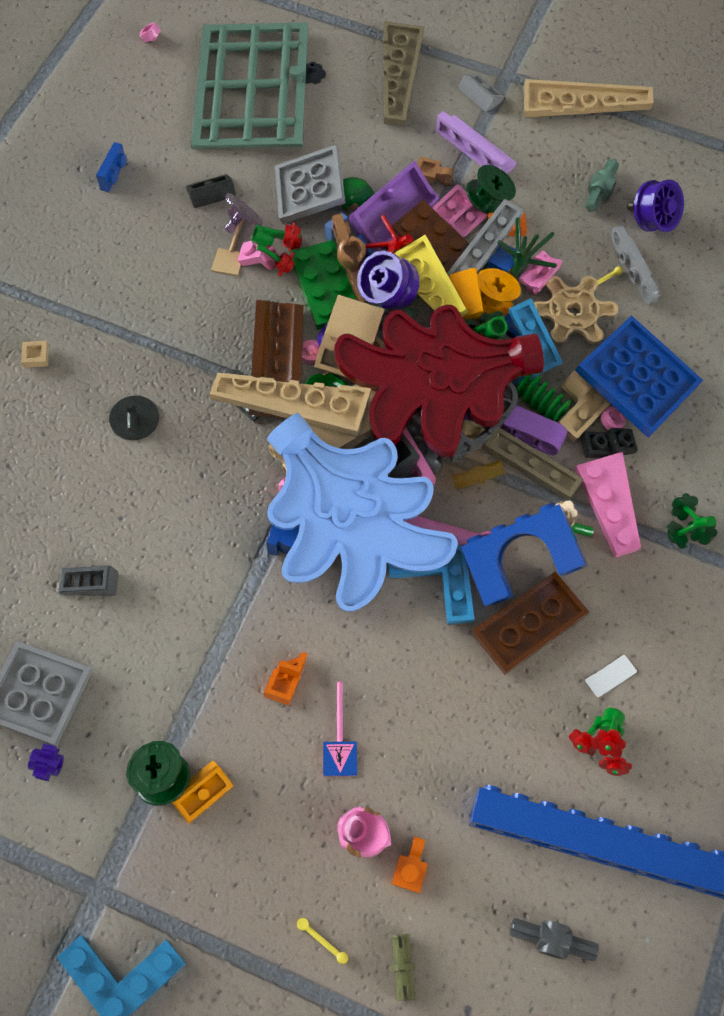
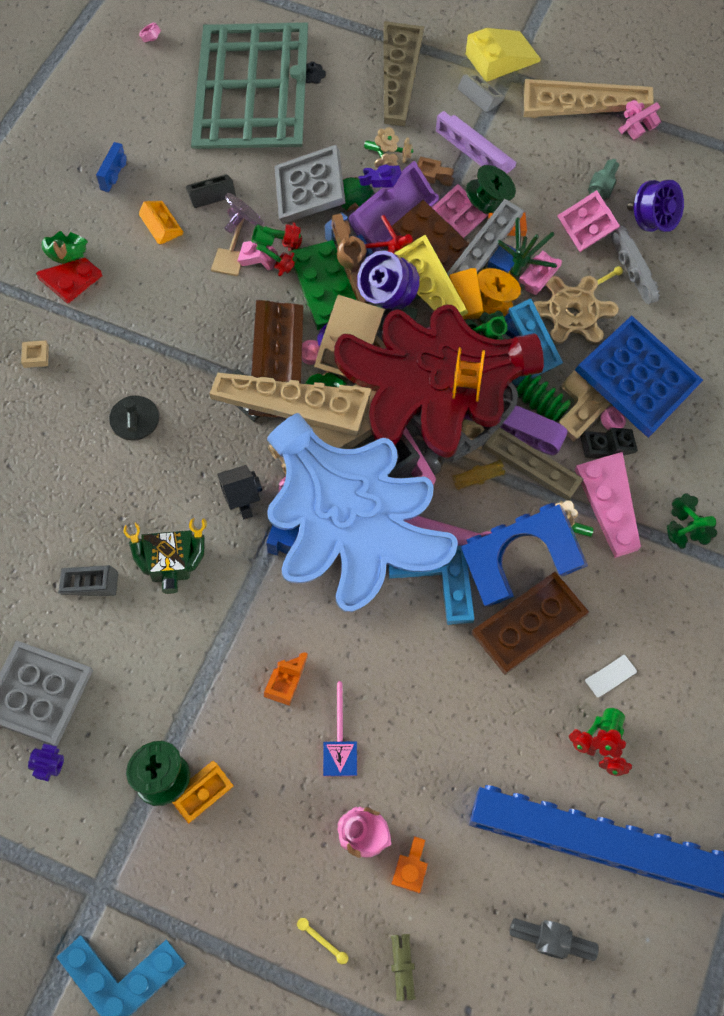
(64, 248): none -> green hair
(70, 278): none -> red wing
(159, 221): none -> light orange slope
(168, 554): none -> torso
(240, 489): none -> black brick
(383, 177): none -> dark purple plate
(386, 142): none -> tan plant
(468, 374): none -> light orange piece
(499, 52): none -> light yellow slope
(588, 221): none -> bright pink slope
(637, 116): none -> bright pink hips

